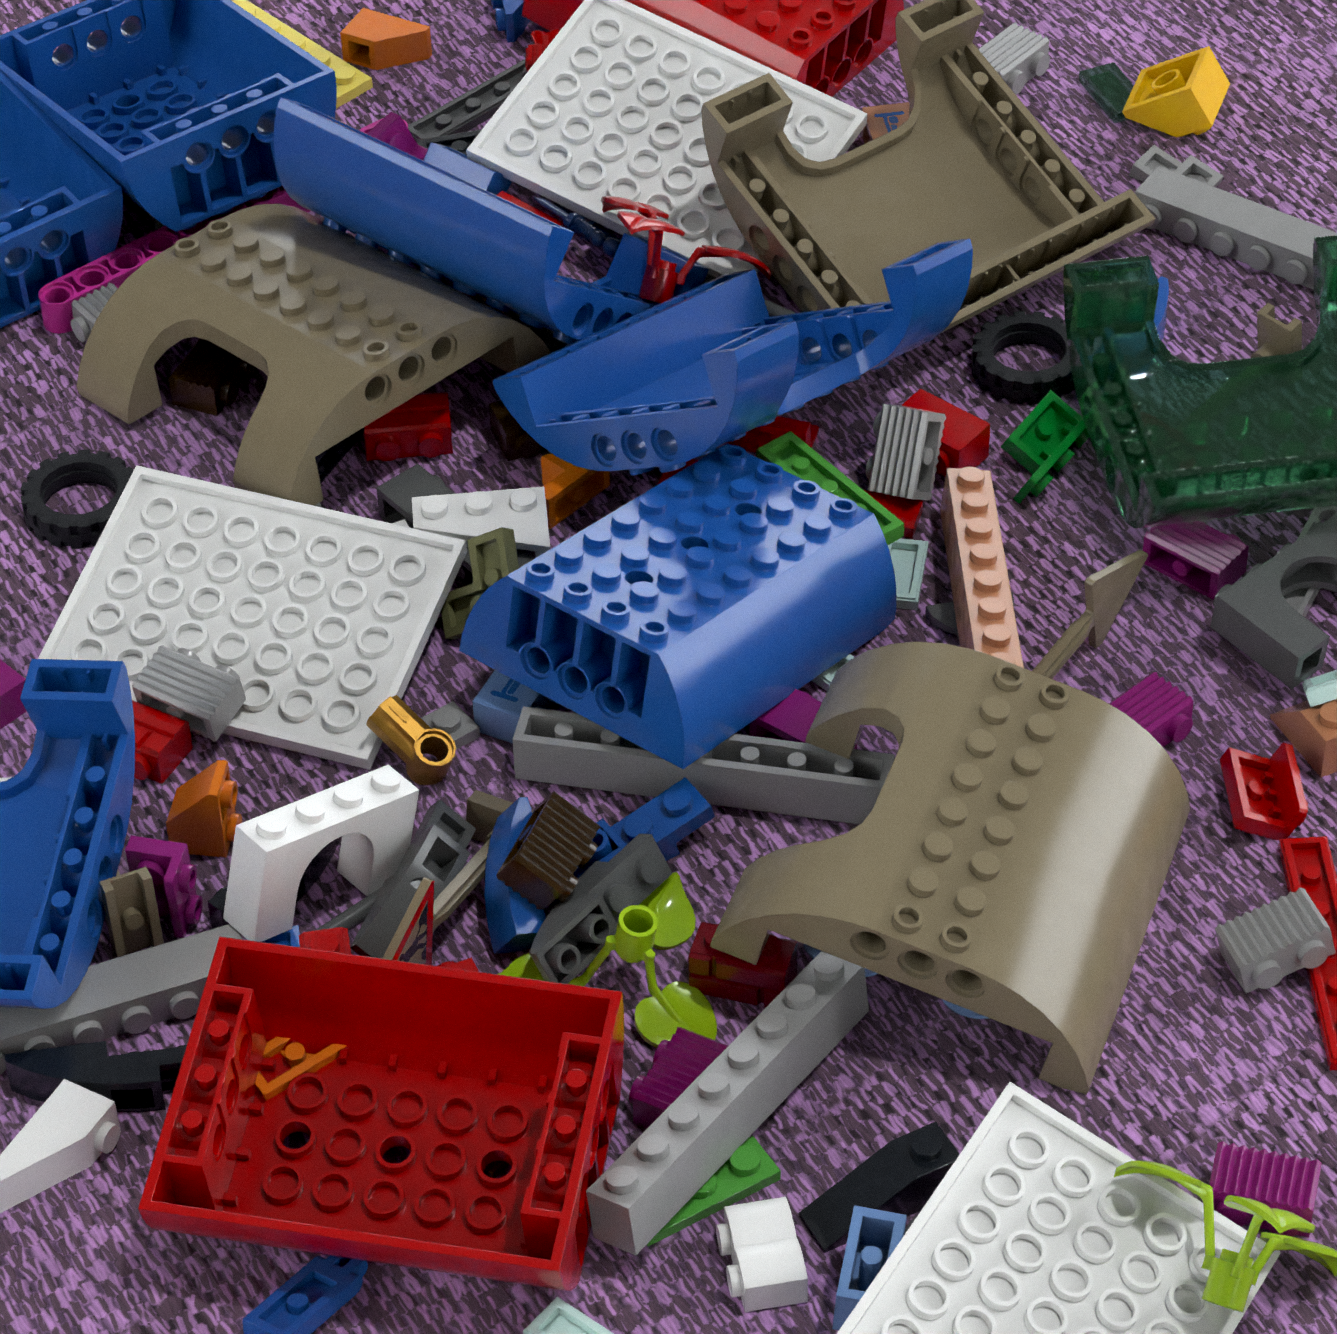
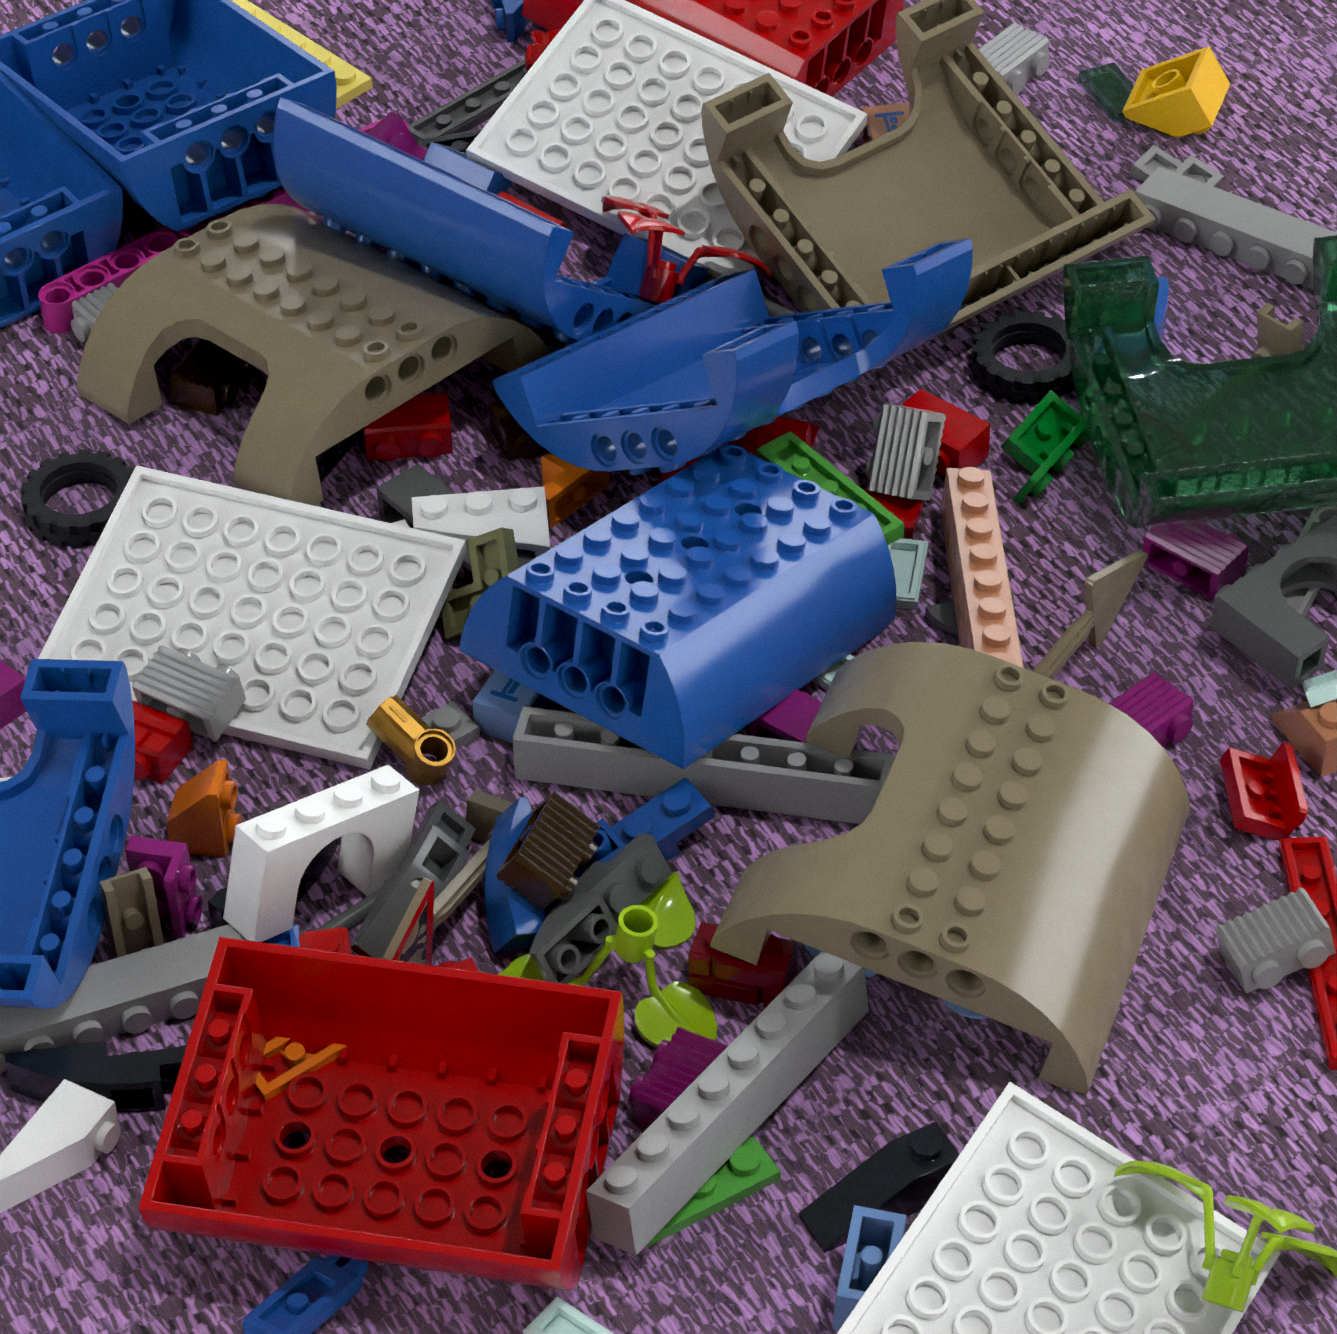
(384, 40): orange slope -> none
(588, 230): dark blue piece -> none
(764, 1254): white brick -> none
(1267, 1178): magenta brick -> none

